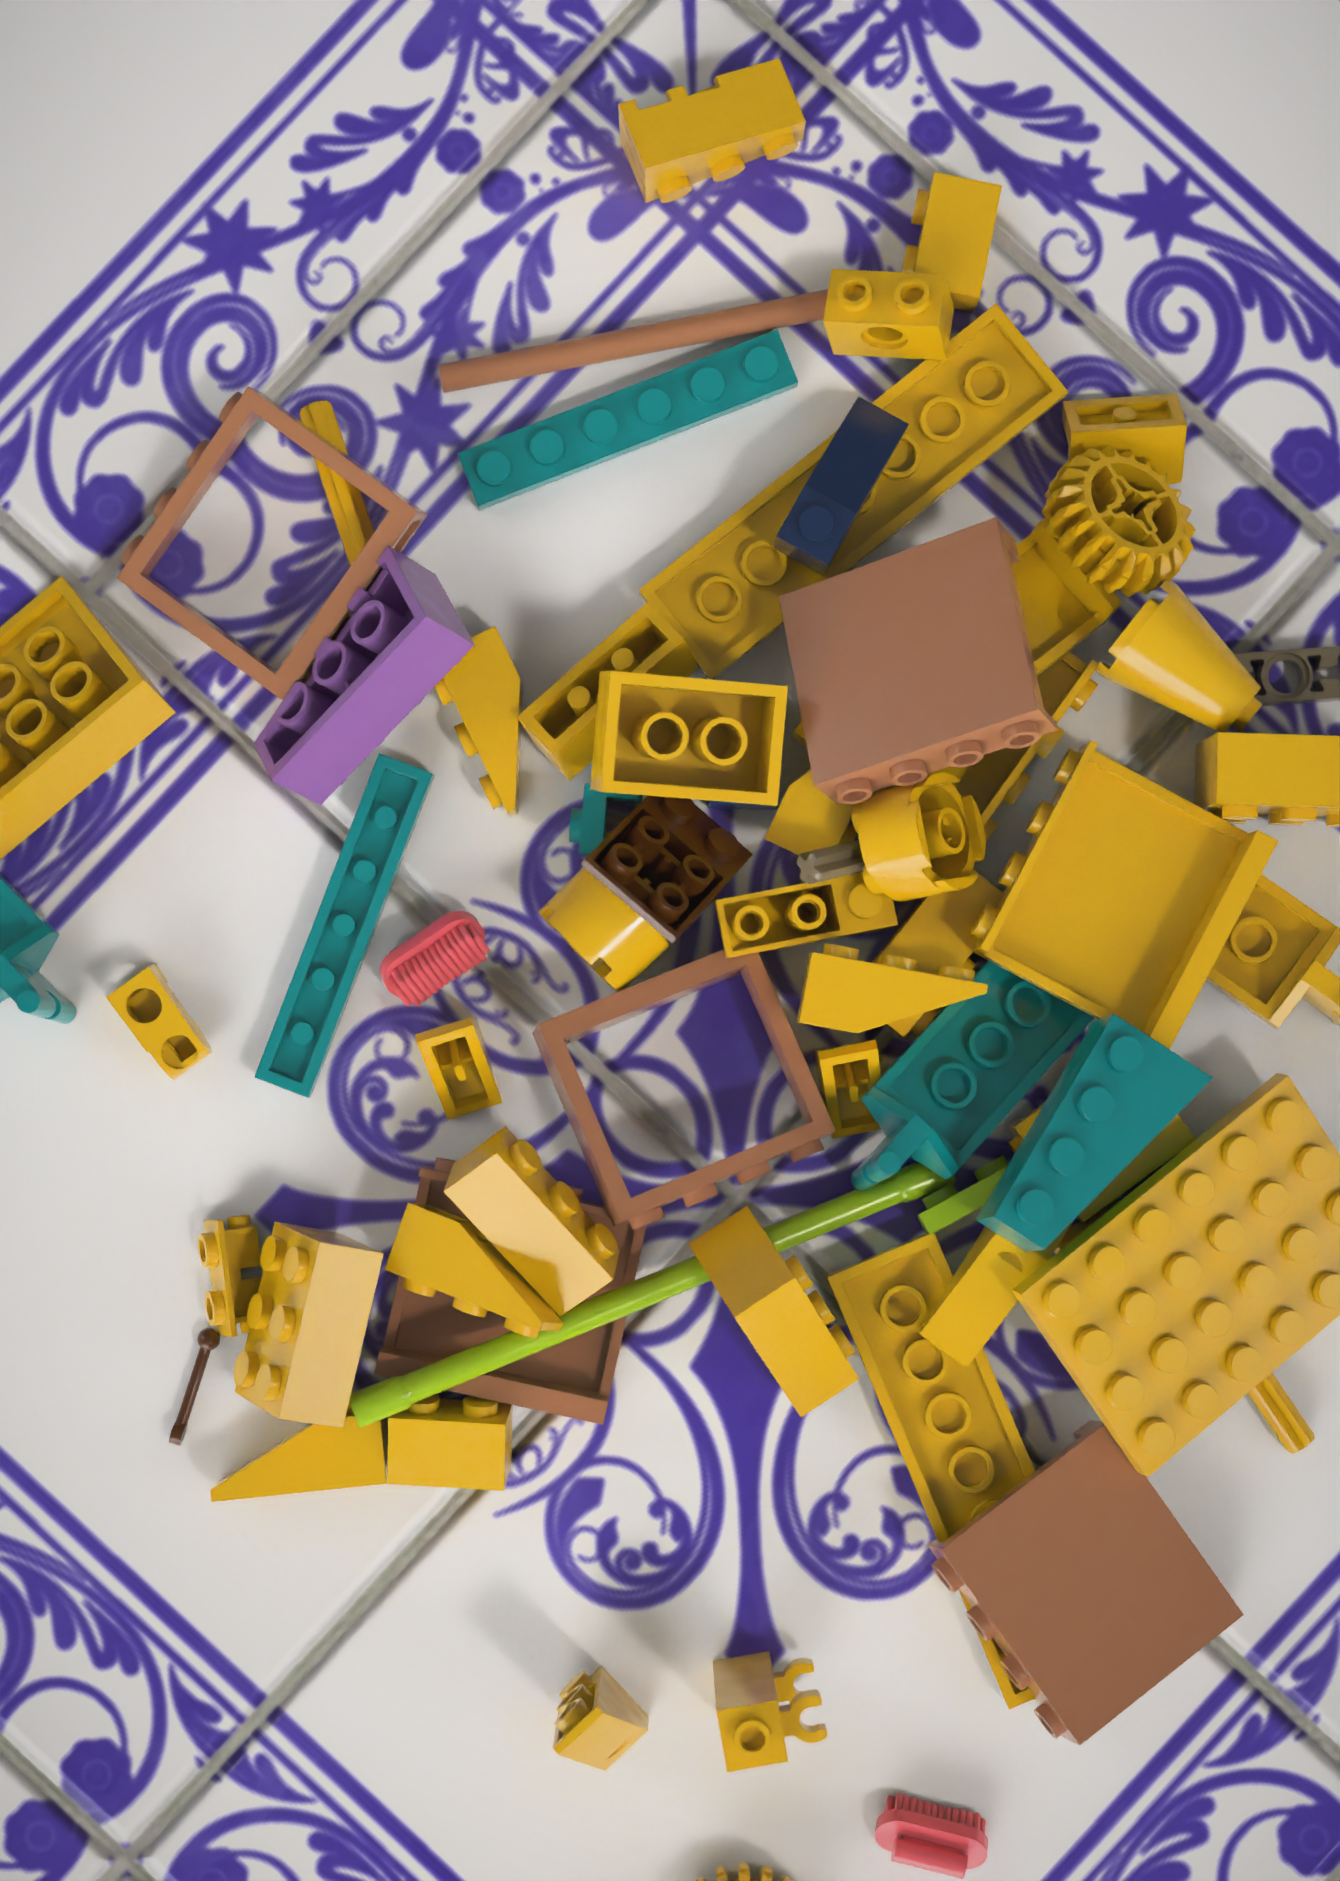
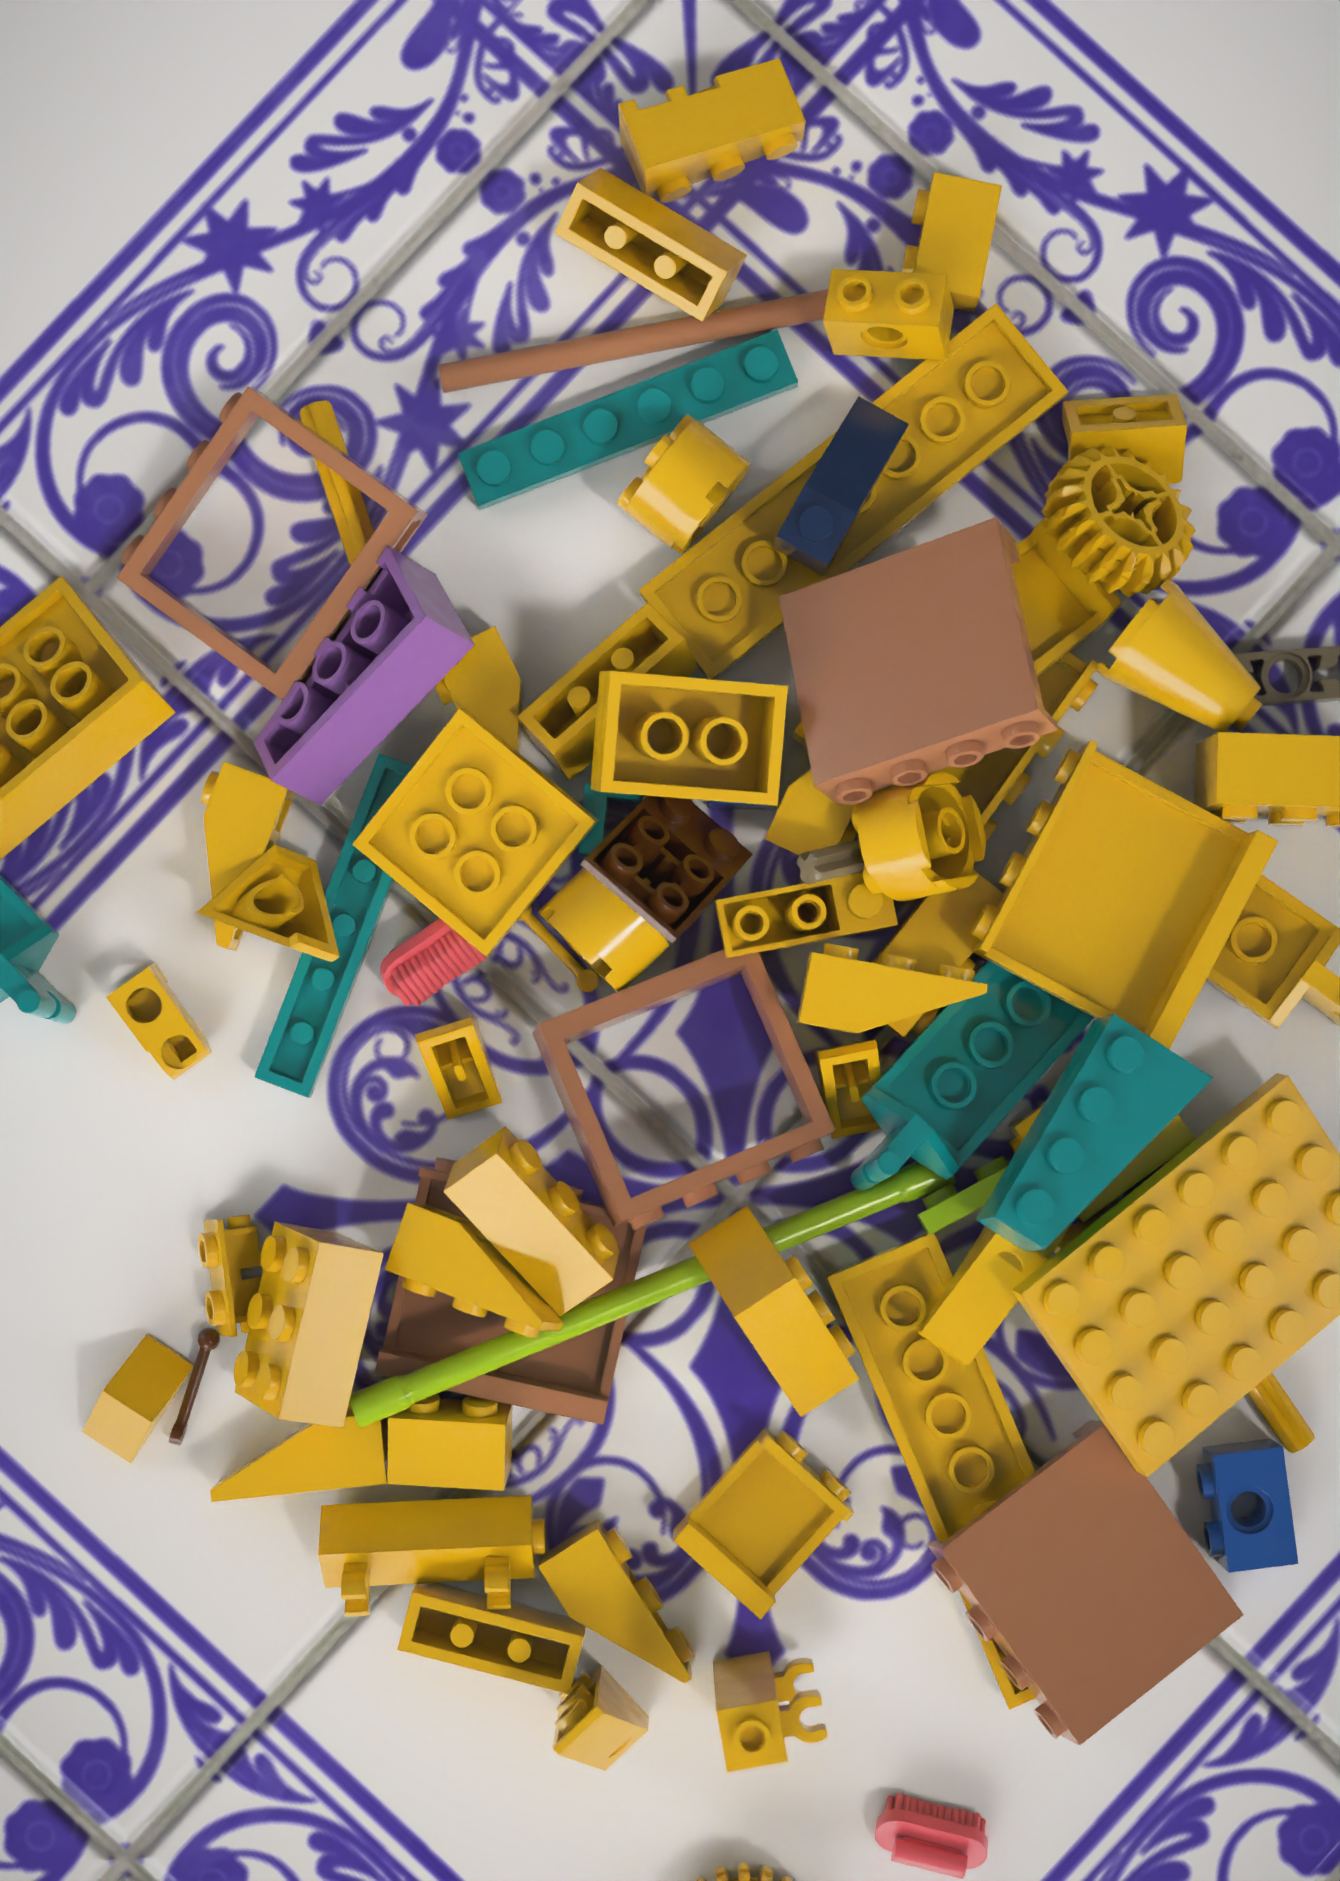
(137, 1397): none -> yellow slope
(240, 825): none -> yellow slope
(279, 901): none -> yellow slope
(429, 1544): none -> yellow brick
(475, 831): none -> yellow plate
(503, 1642): none -> yellow brick
(587, 979): none -> yellow hinge
(604, 1595): none -> yellow slope
(650, 243): none -> yellow brick
(685, 483): none -> yellow brick
(763, 1519): none -> yellow panel
(1268, 1534): none -> blue brick

